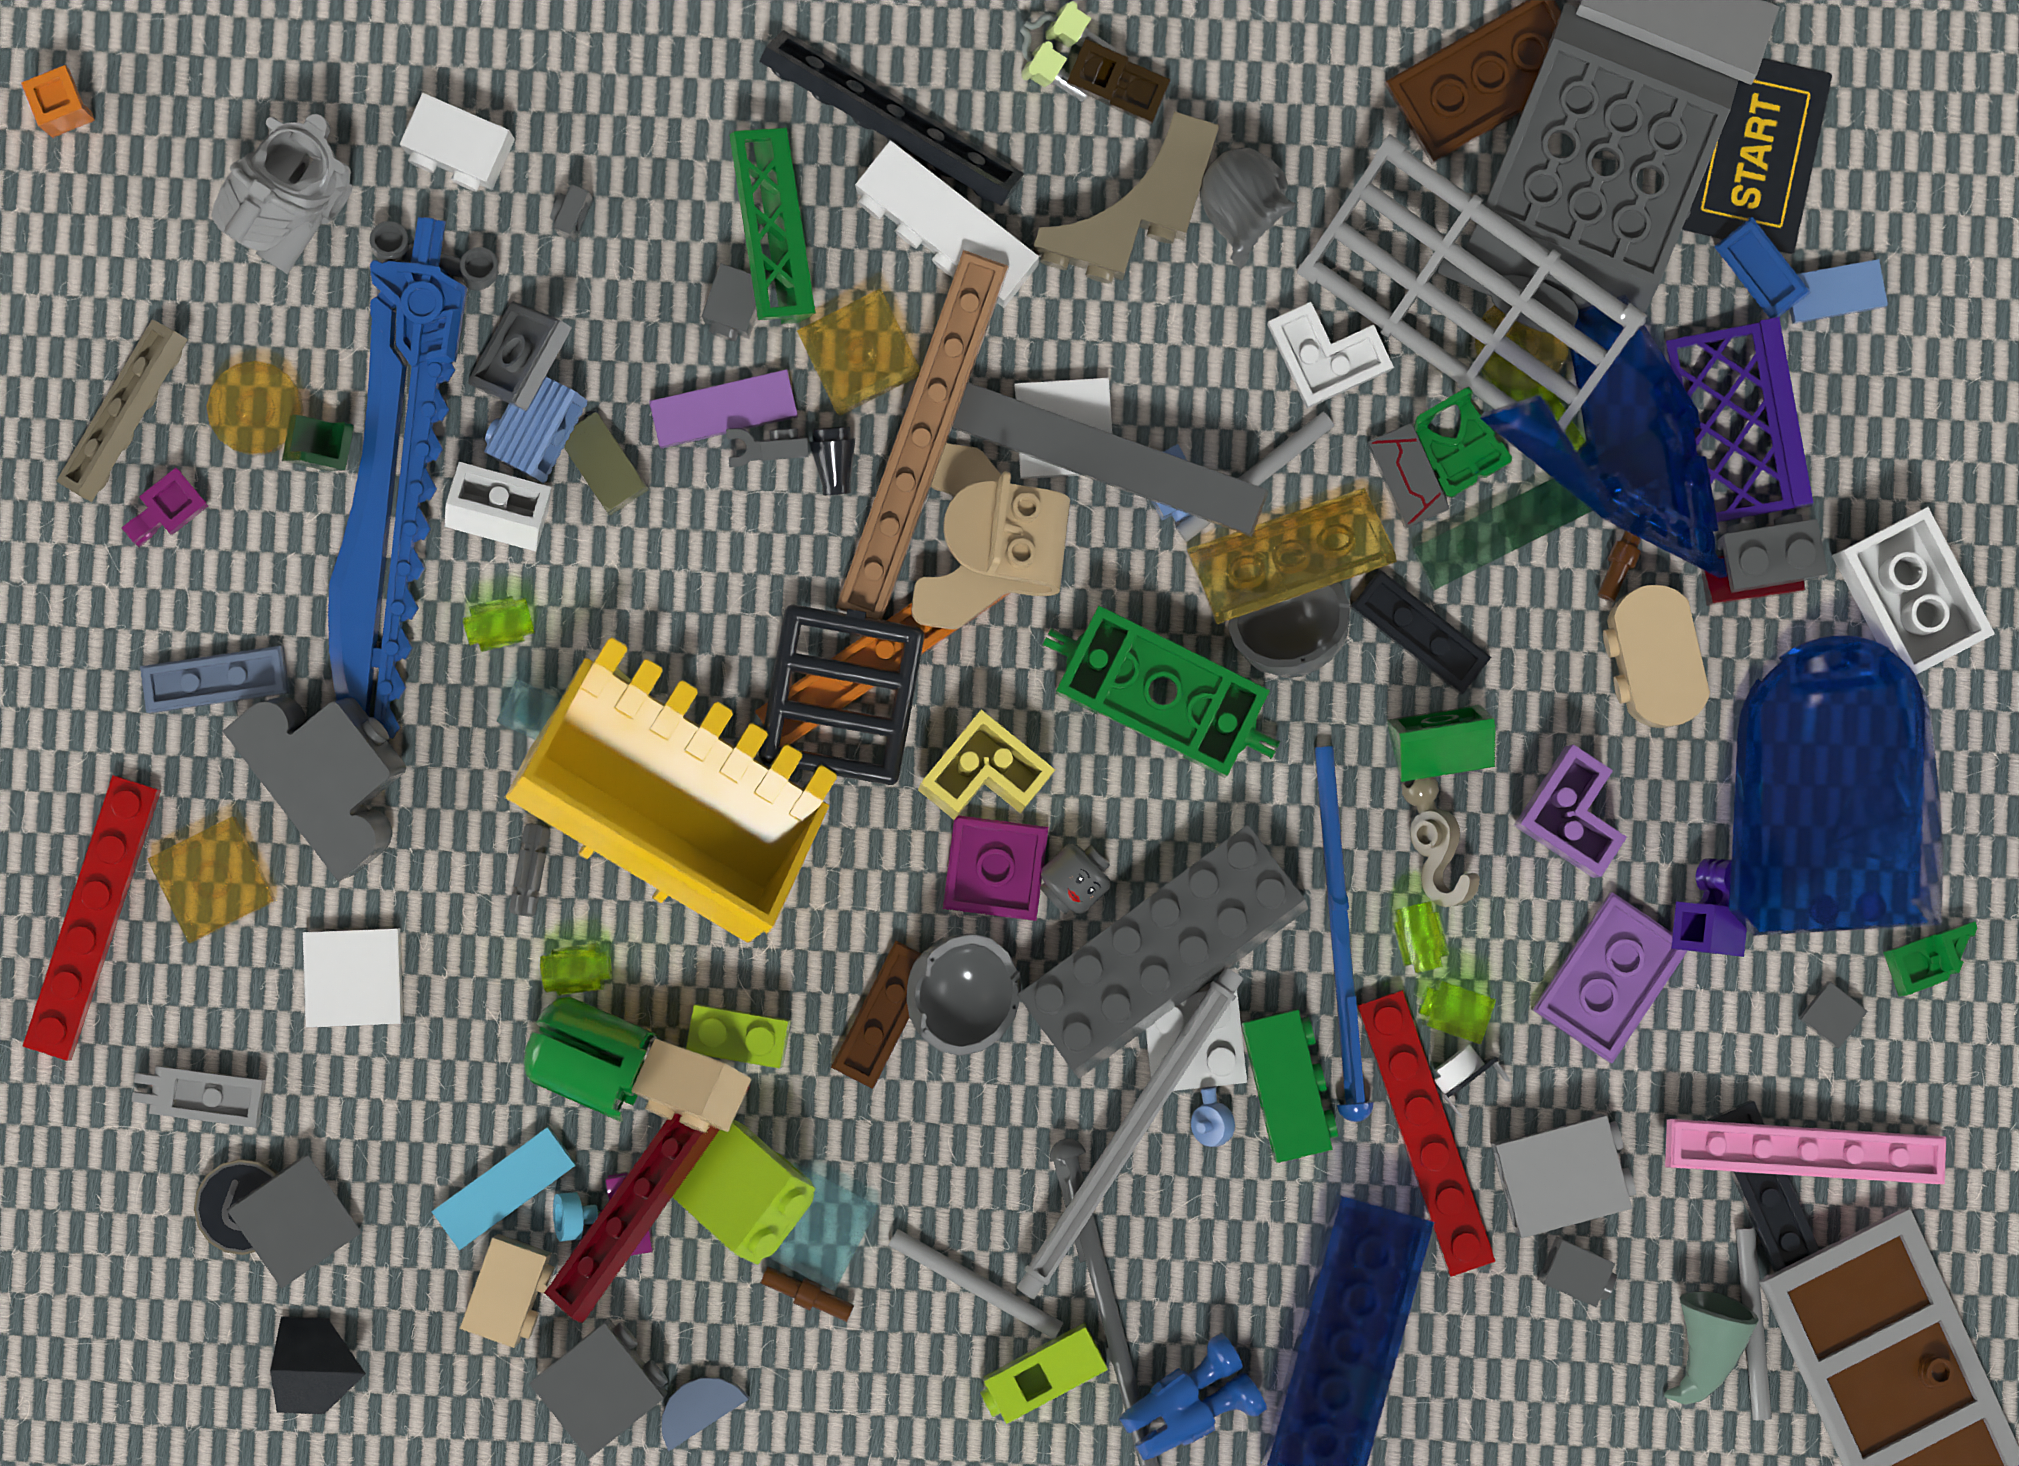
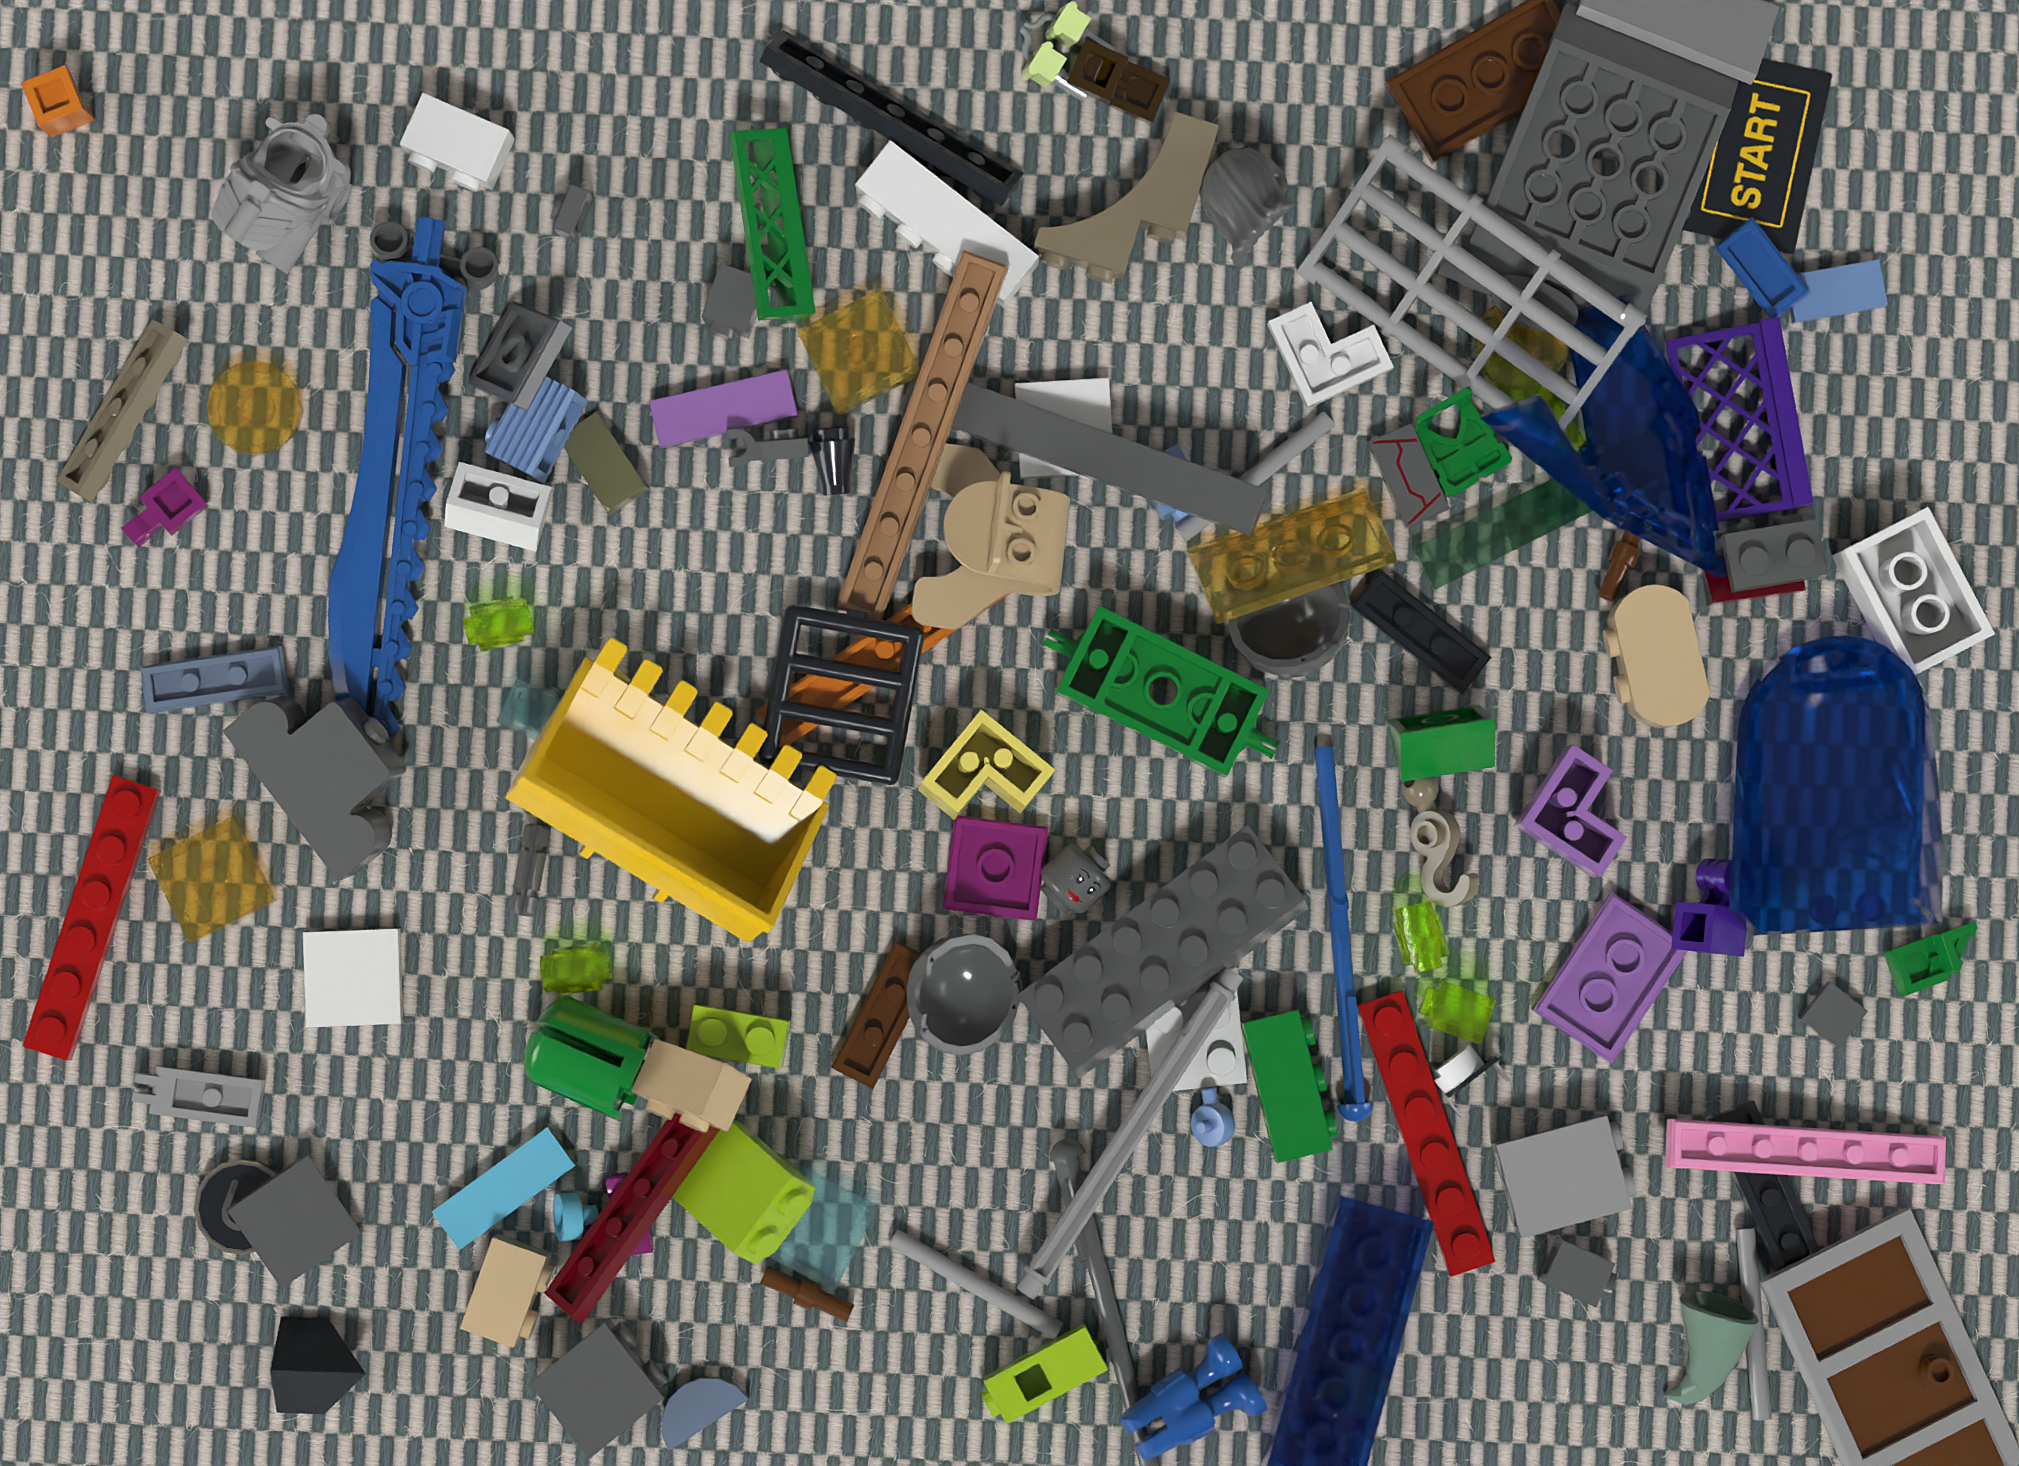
(317, 443): dark green panel -> none

